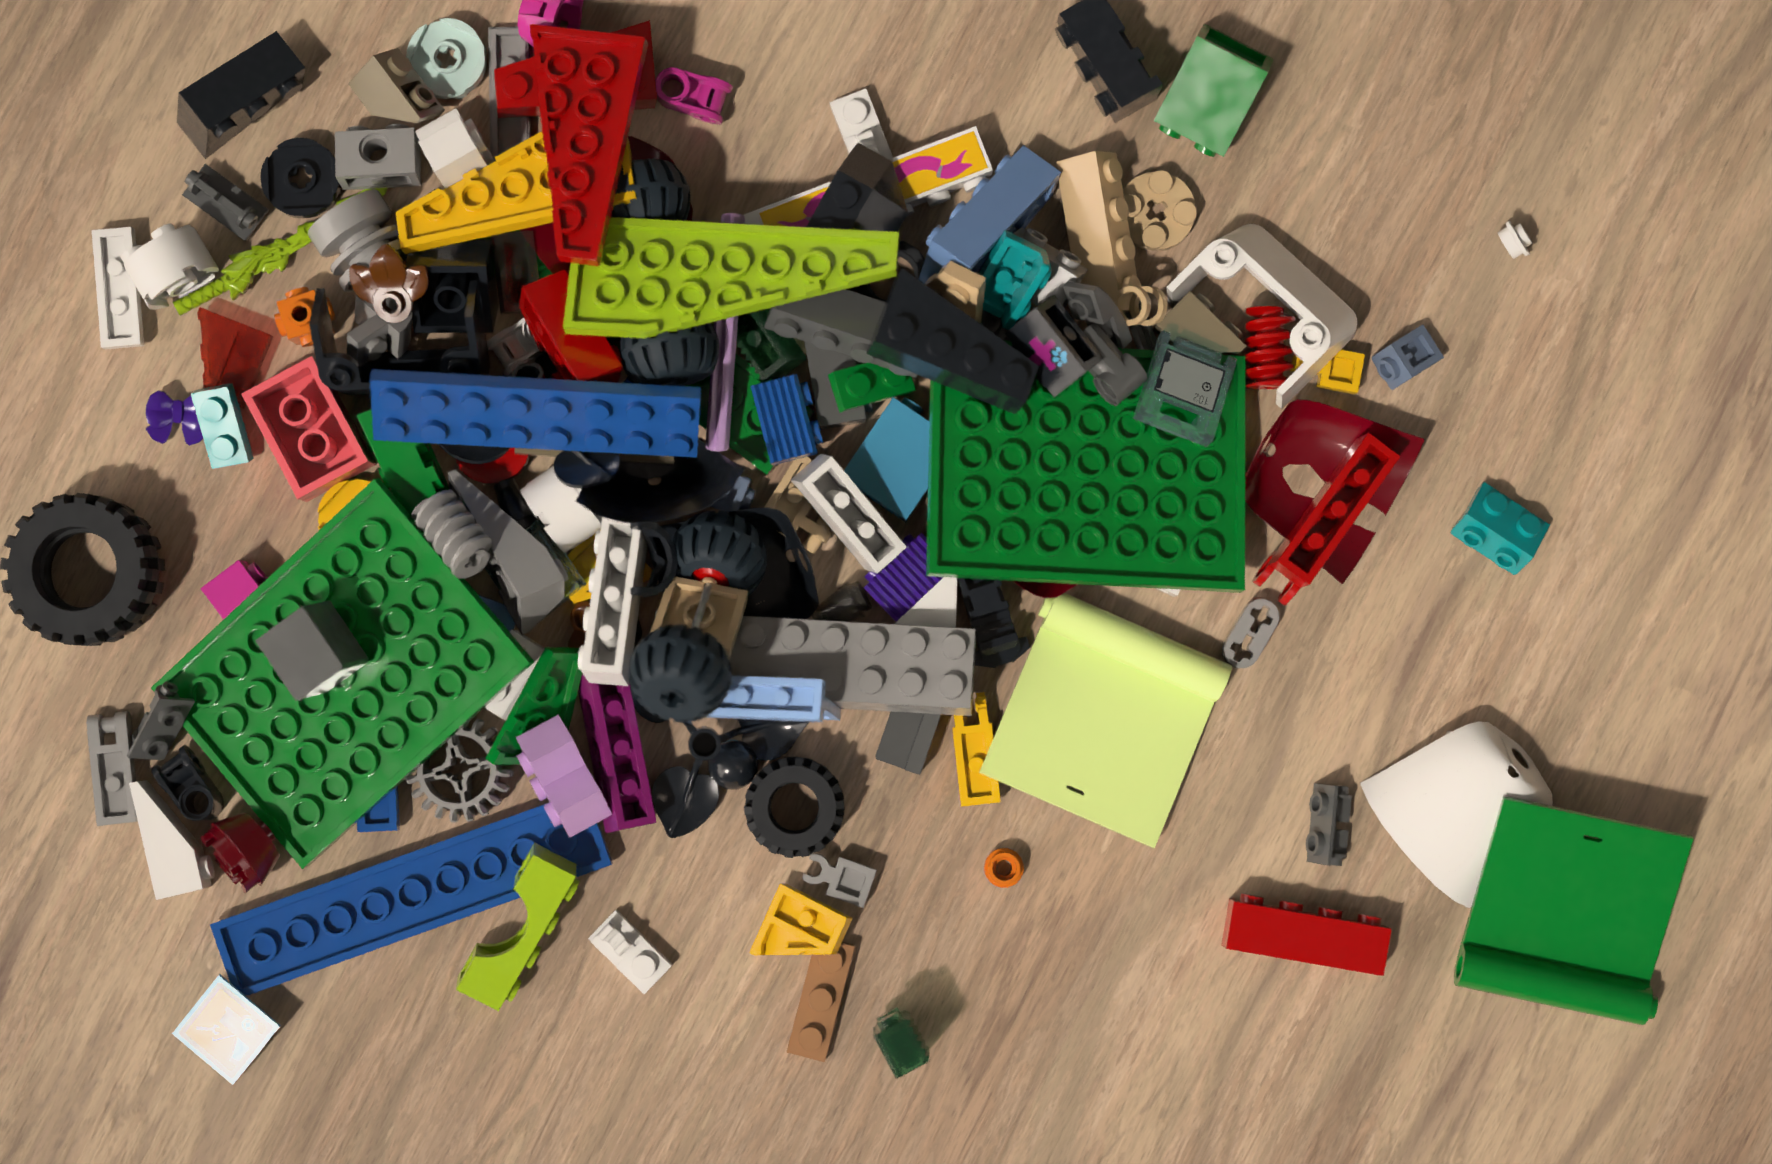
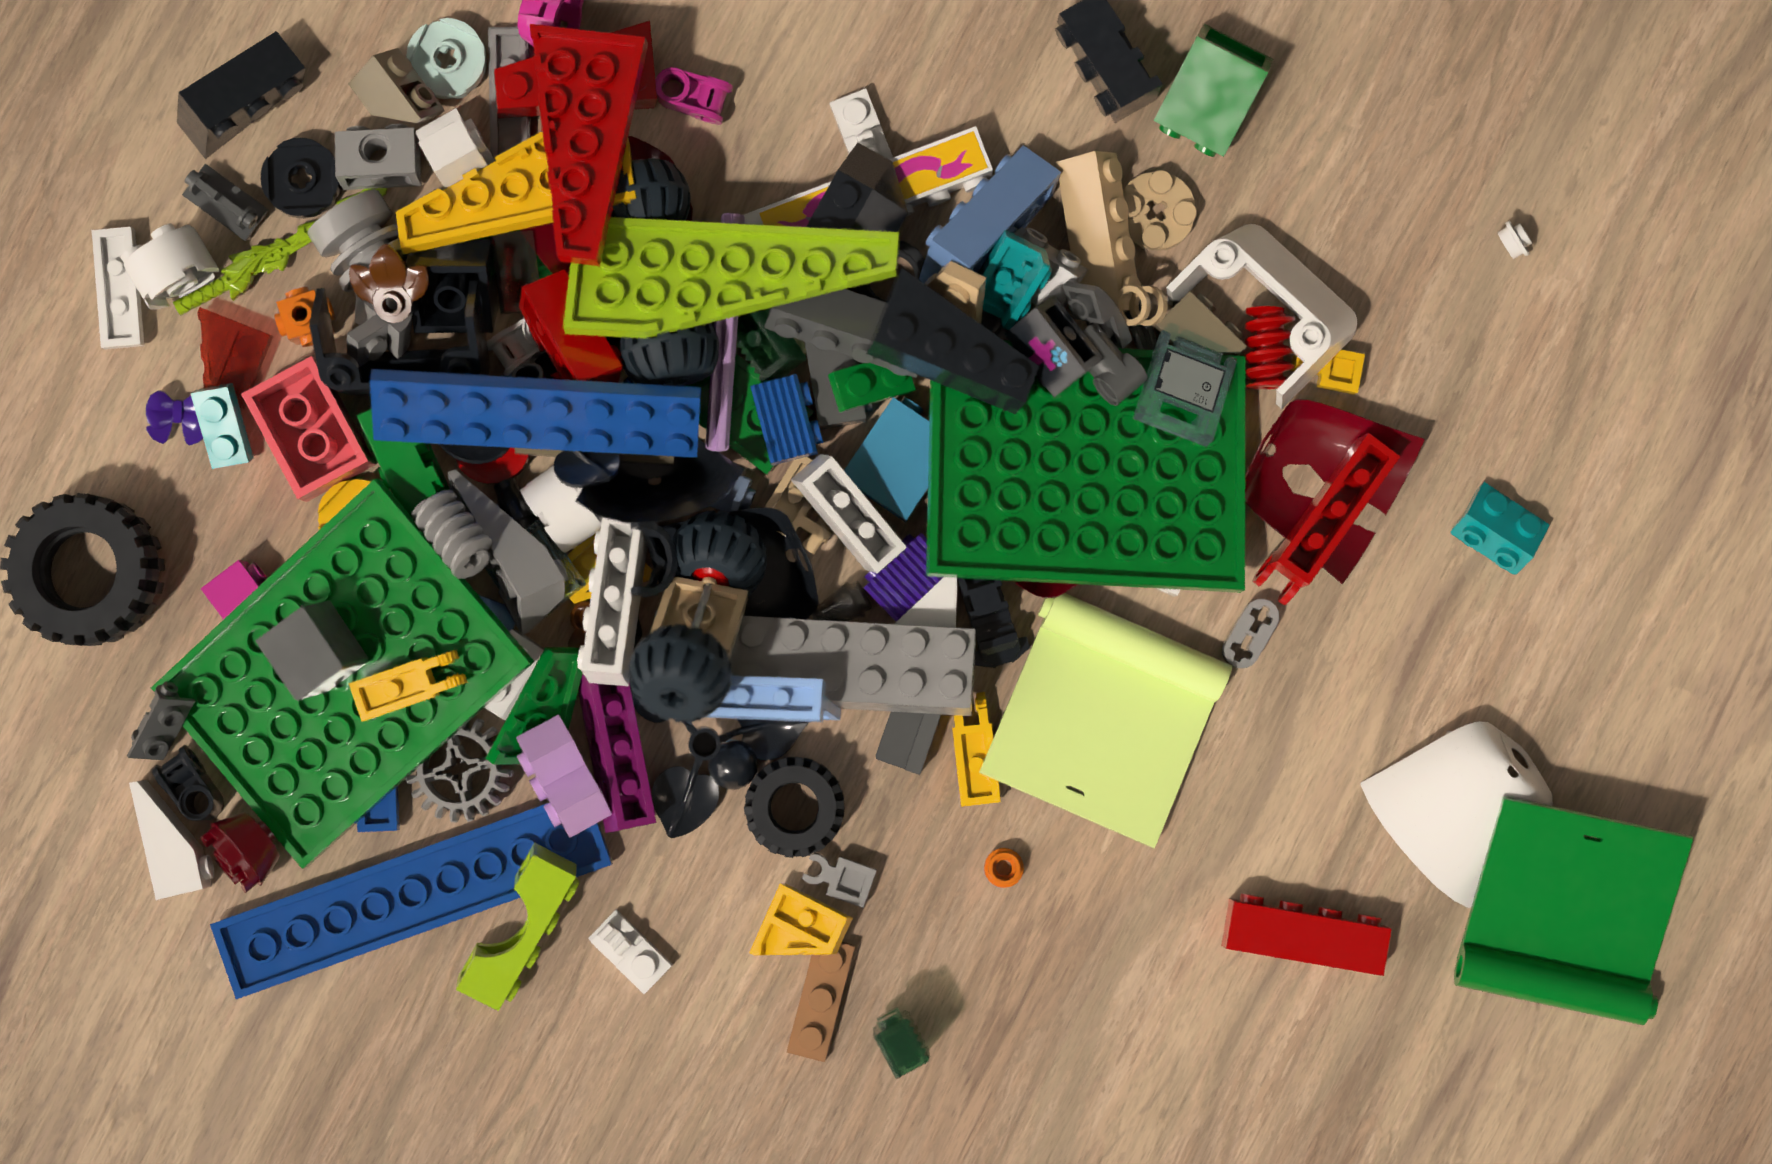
(112, 768): light grey plate -> none
(226, 1029): piece -> none
(402, 686): none -> yellow hinge
(1324, 842): dark grey hinge -> none
(1407, 357): sand blue bracket -> none

